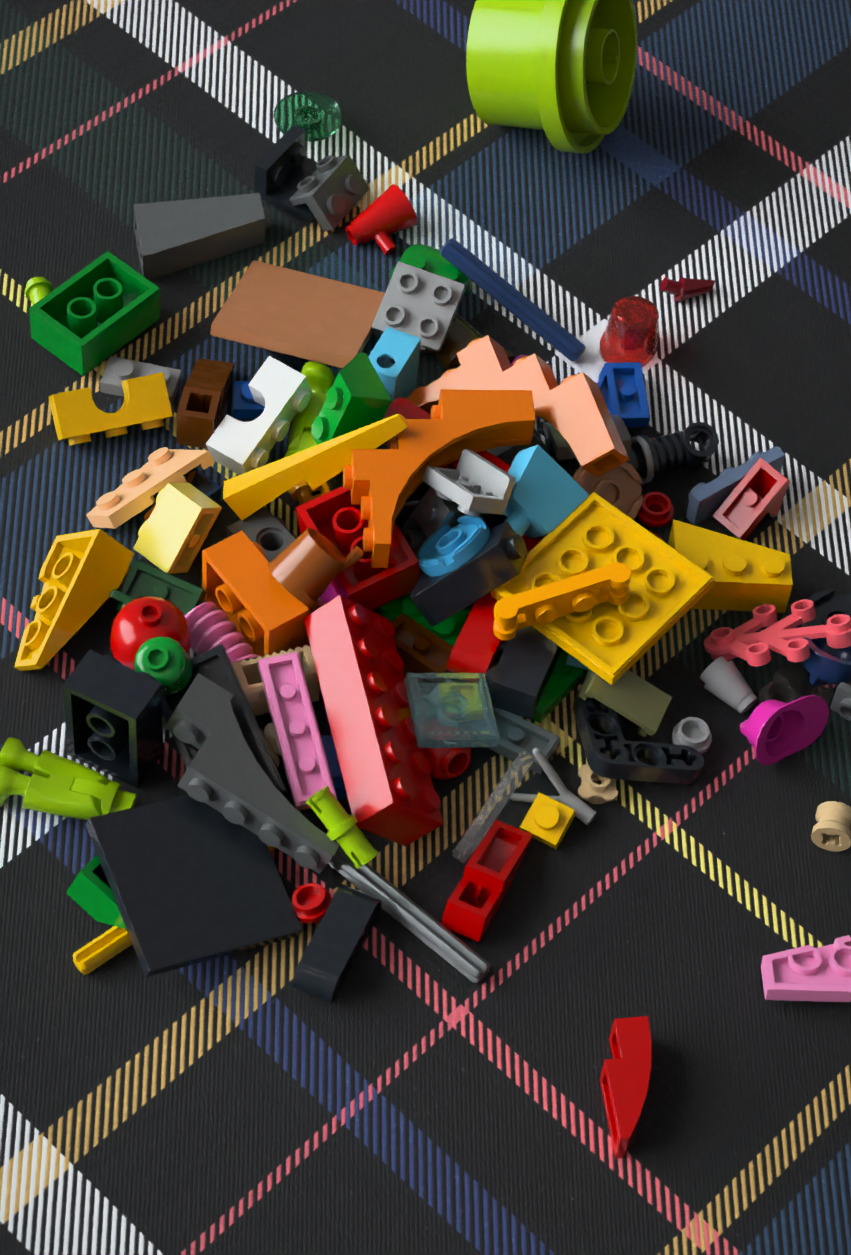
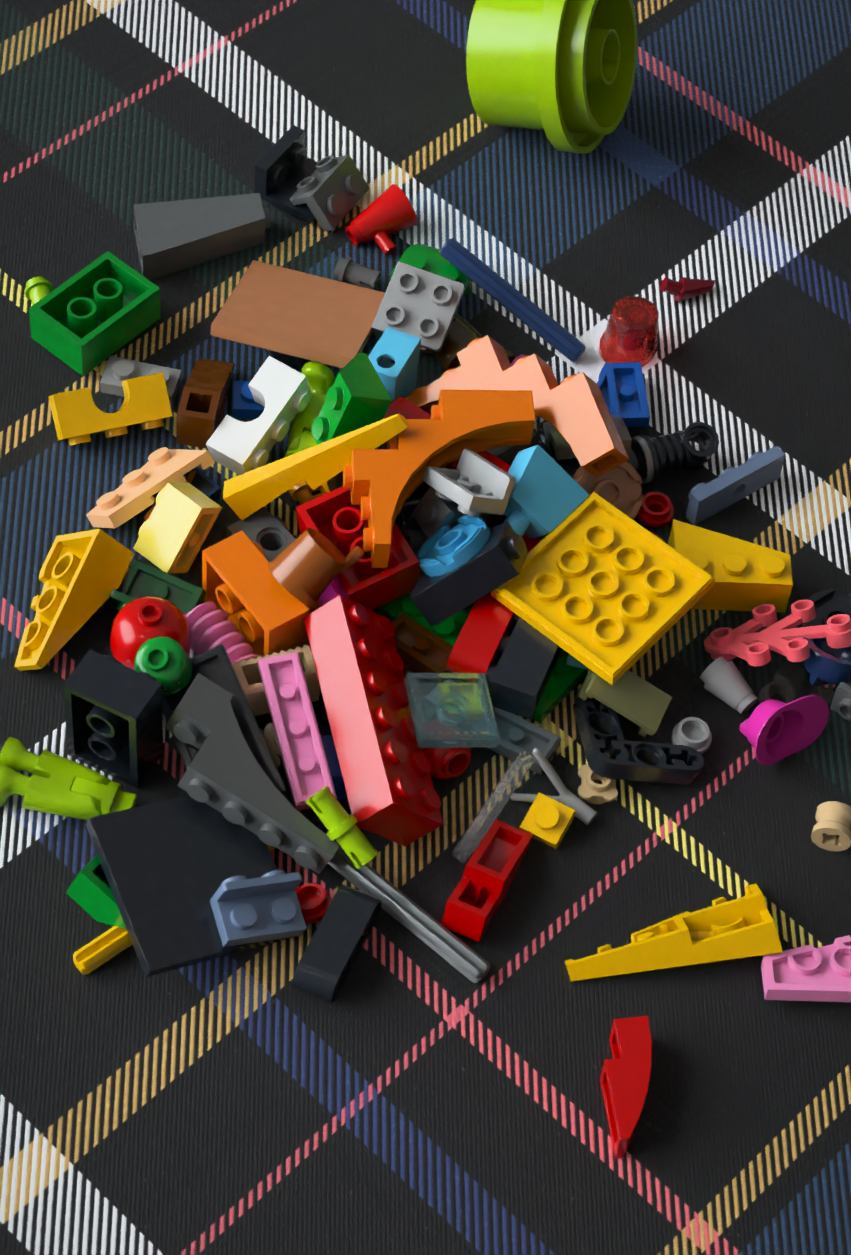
(258, 908): none -> sand blue bracket
(309, 111): clear green dish -> none
(356, 274): none -> dark grey pin
(561, 598): light orange plate -> none
(690, 938): none -> yellow wedge
(754, 497): slope -> none

